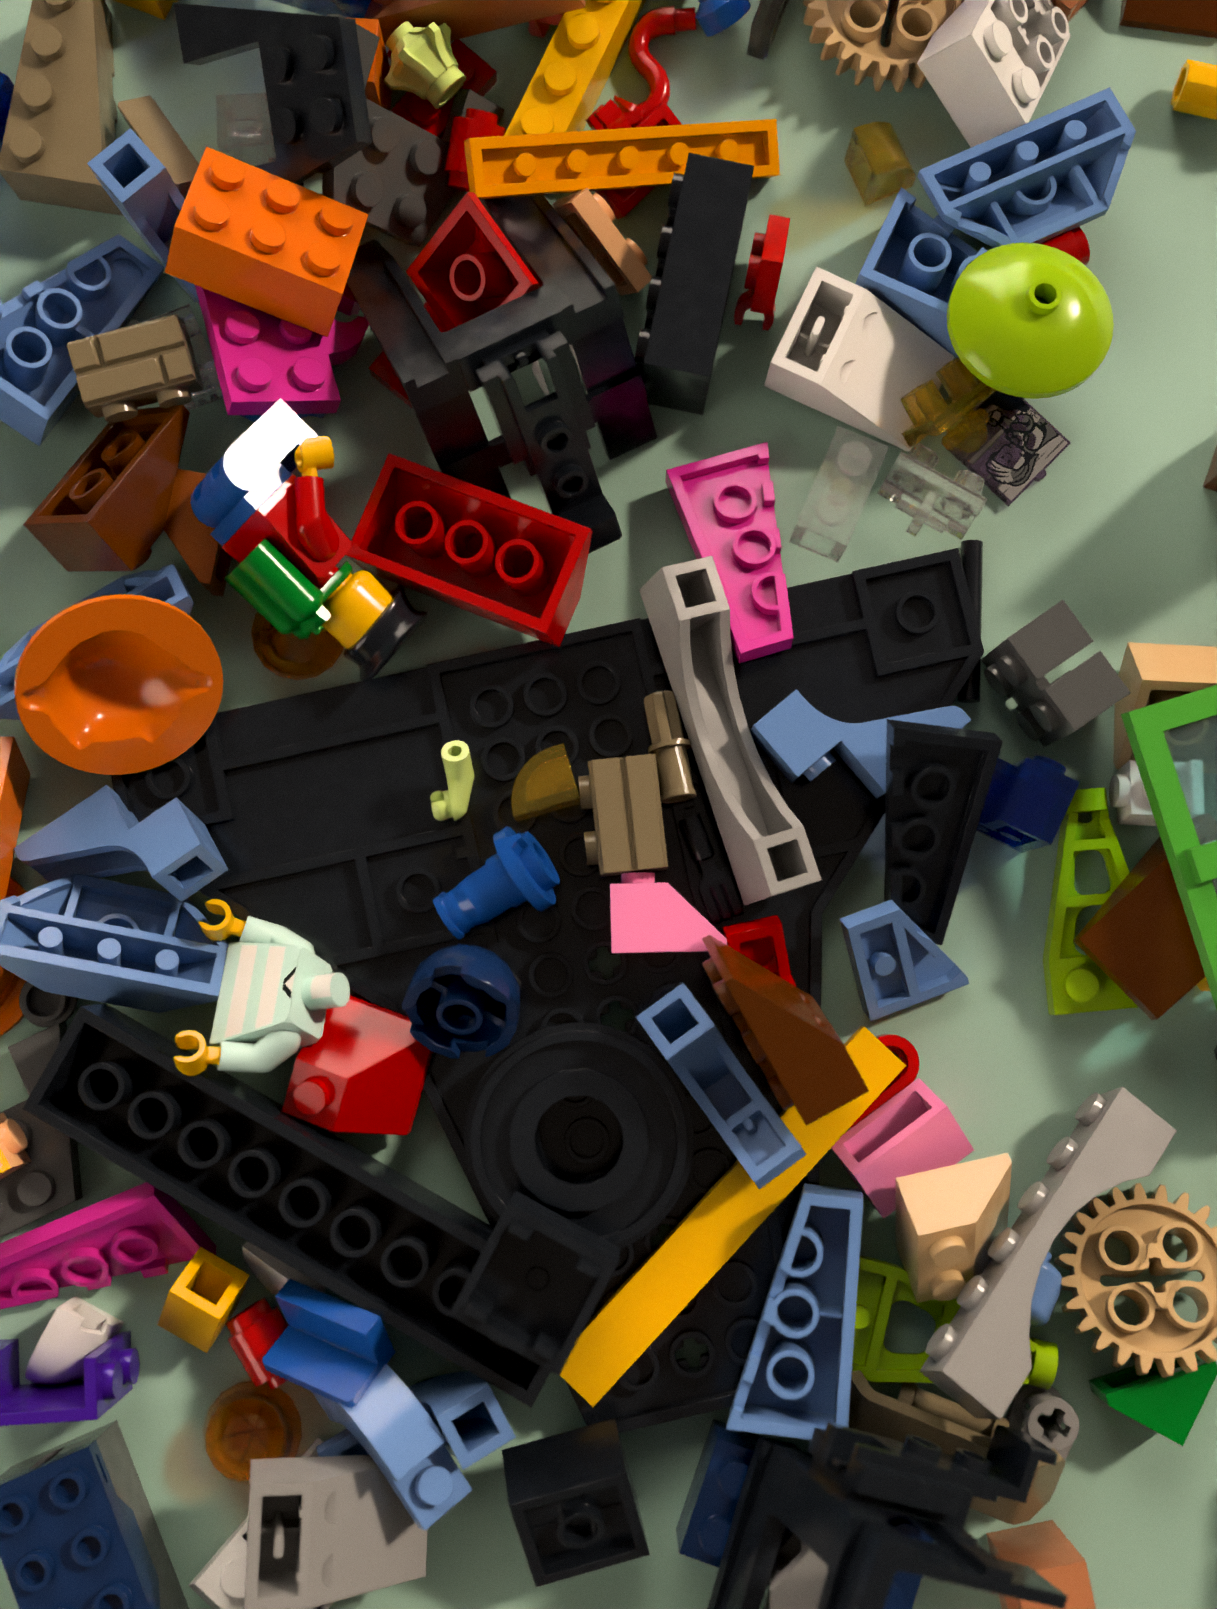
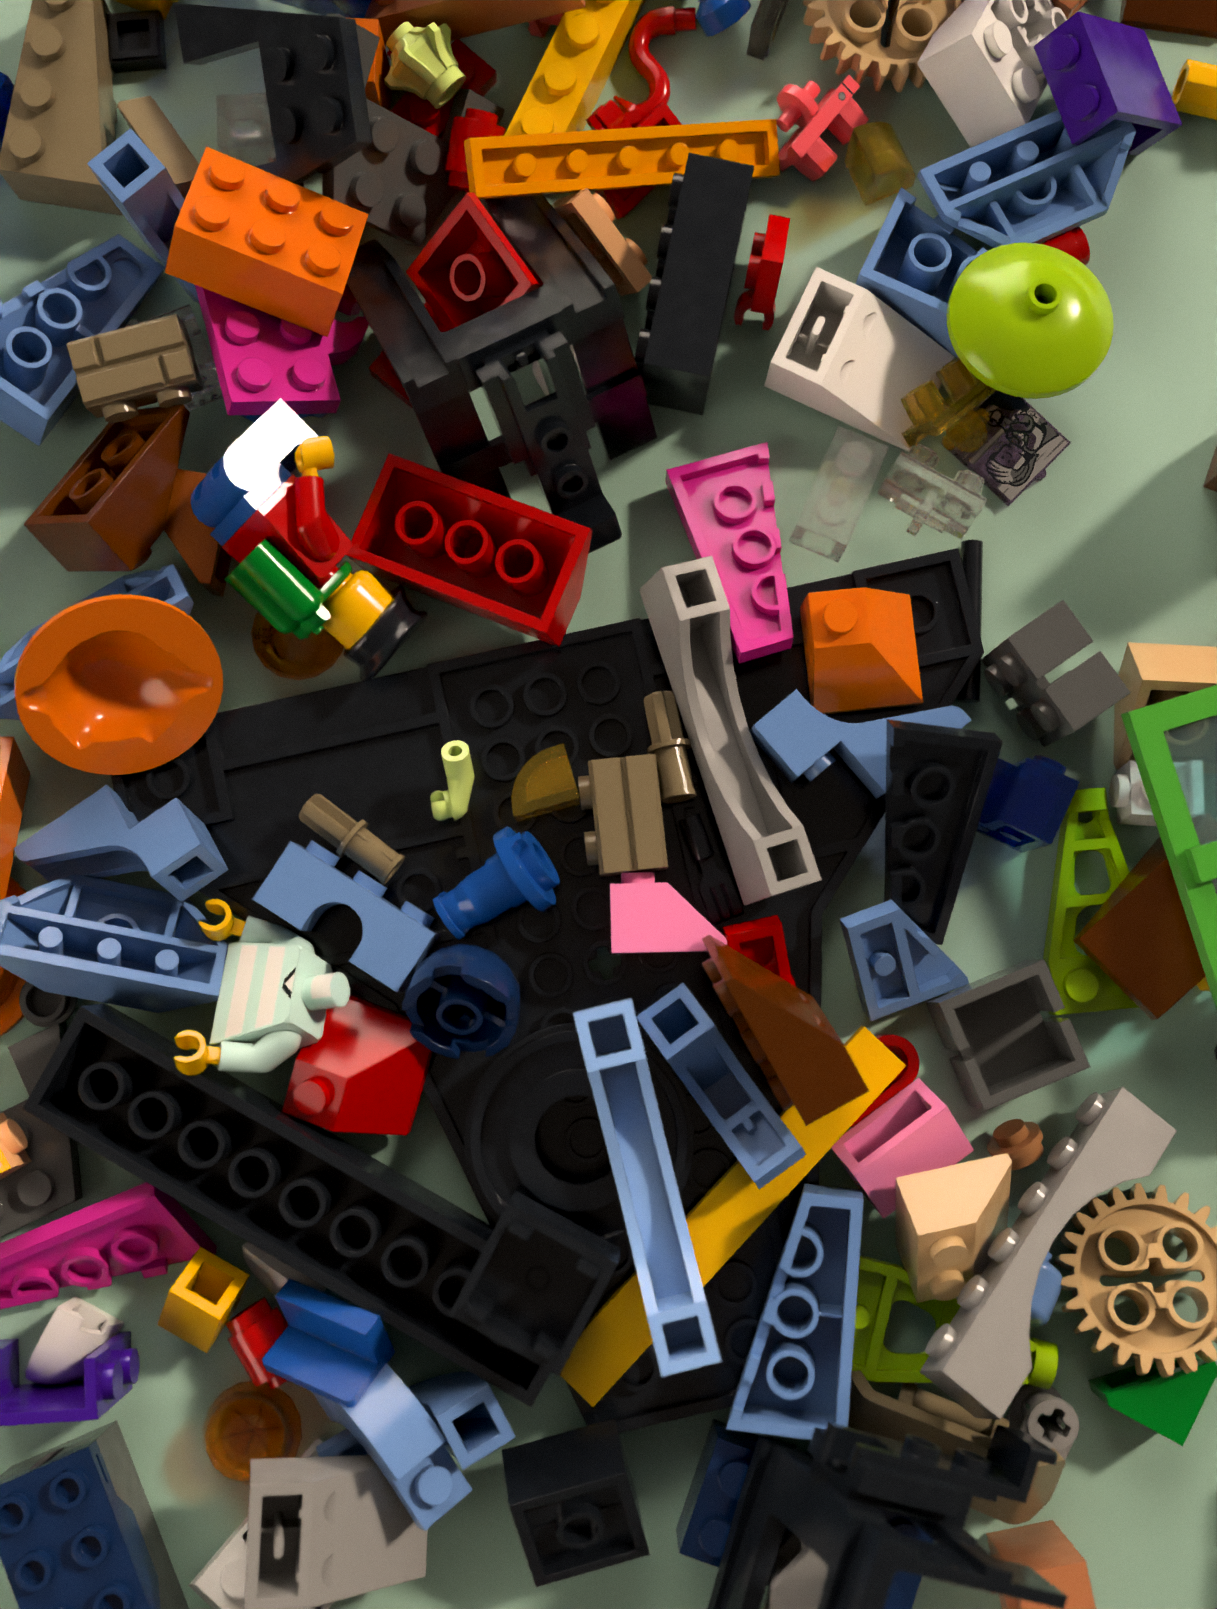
(136, 41): none -> black tile
(308, 884): none -> medium blue arch
(351, 838): none -> dark tan axle
(647, 1187): none -> light blue arch
(834, 111): none -> coral hips
(860, 650): none -> orange slope
(1002, 1035): none -> dark grey piece
(1019, 1140): none -> medium nougat plate
(1106, 74): none -> dark purple panel

